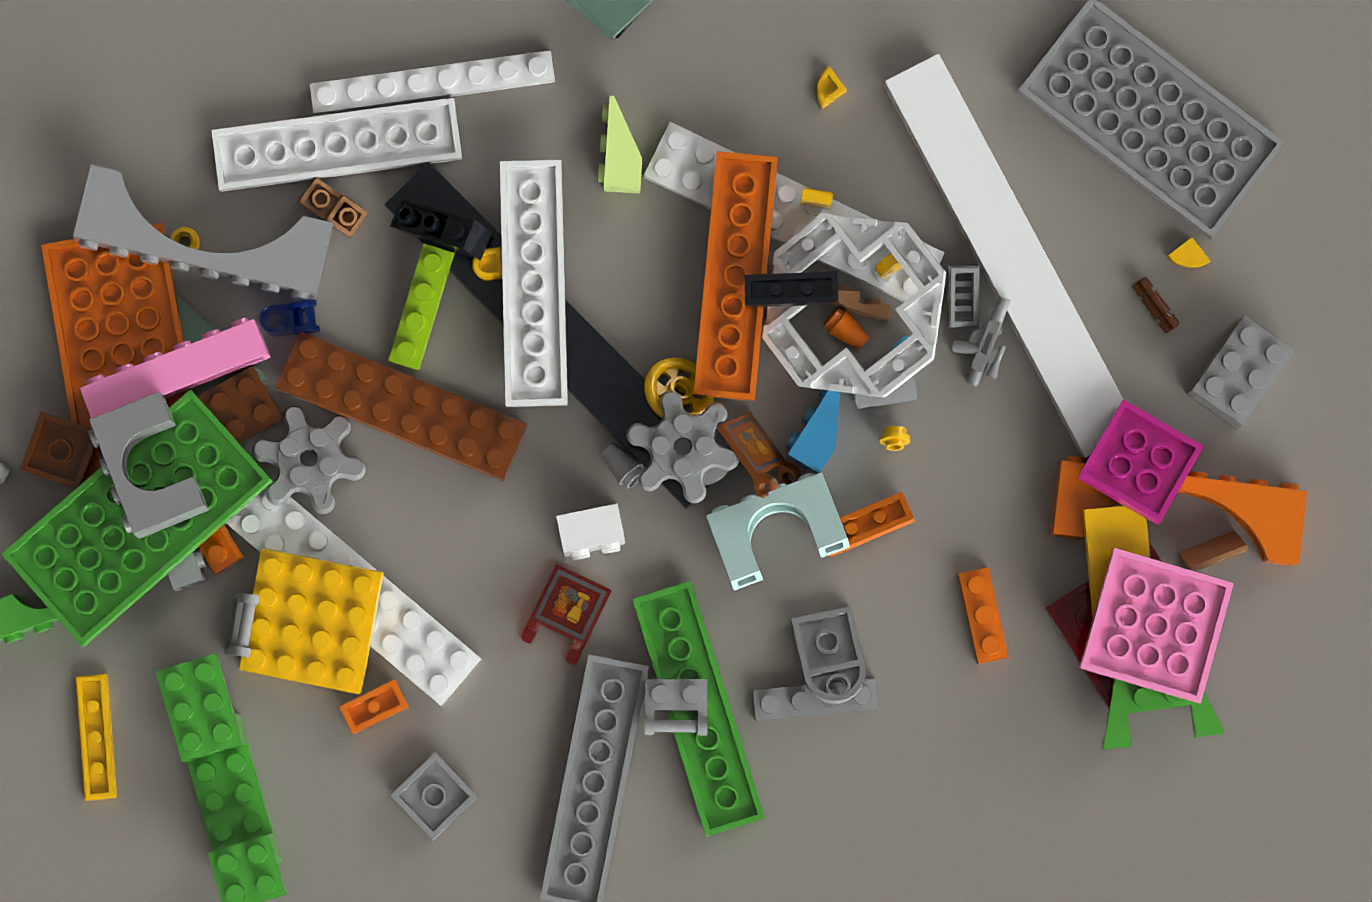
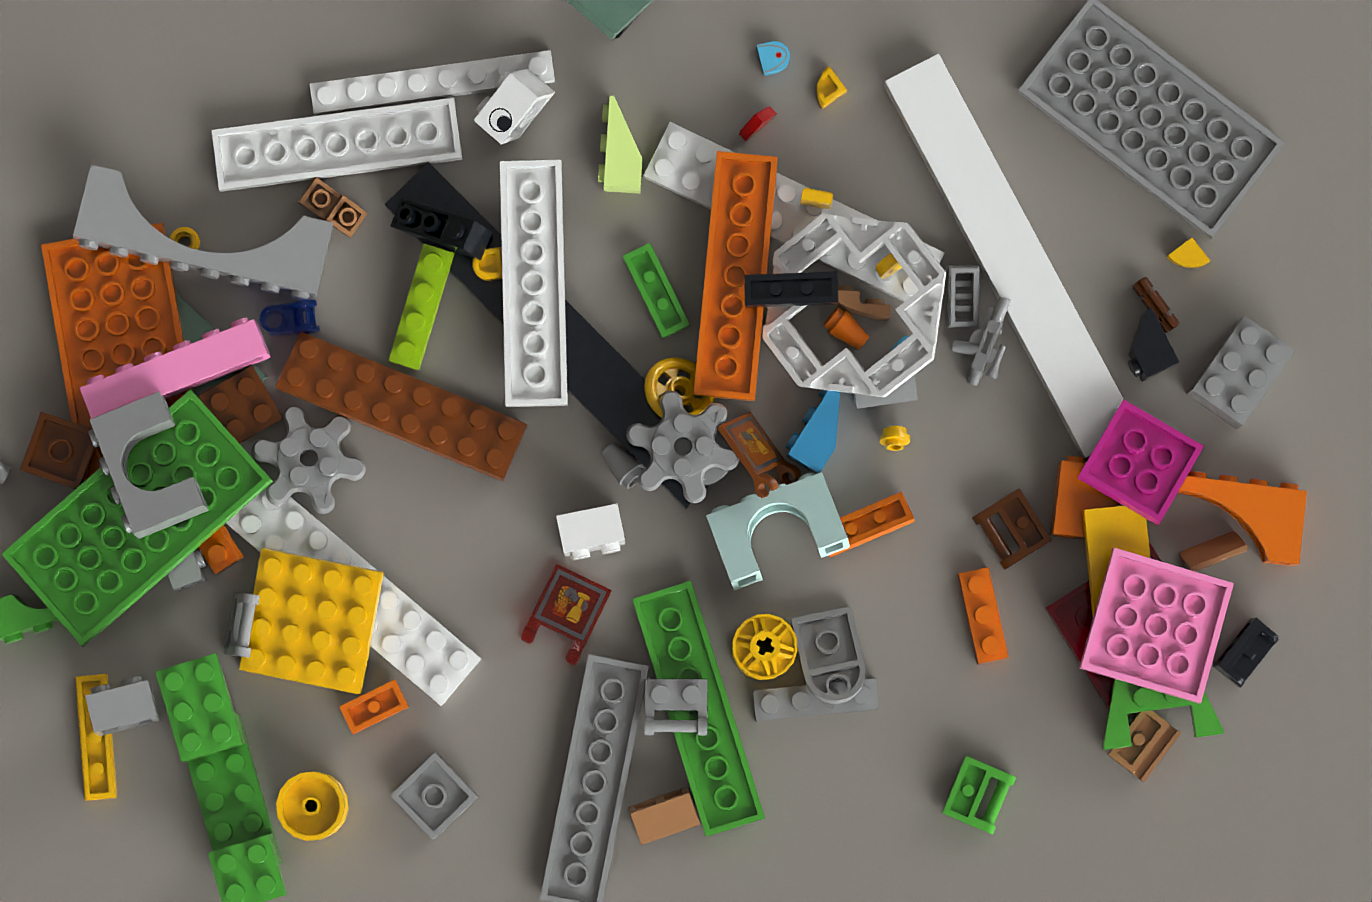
(122, 707): none -> light grey brick
(330, 800): none -> yellow wheel
(513, 105): none -> white brick
(656, 291): none -> bright green plate
(664, 815): none -> medium nougat hinge
(746, 651): none -> yellow wheel
(757, 122): none -> red tile
(773, 57): none -> medium azure tile
(969, 790): none -> bright green plate
(1020, 522): none -> reddish brown plate
(1150, 348): none -> black slope
(1150, 742): none -> medium nougat plate
(1246, 651): none -> black hinge

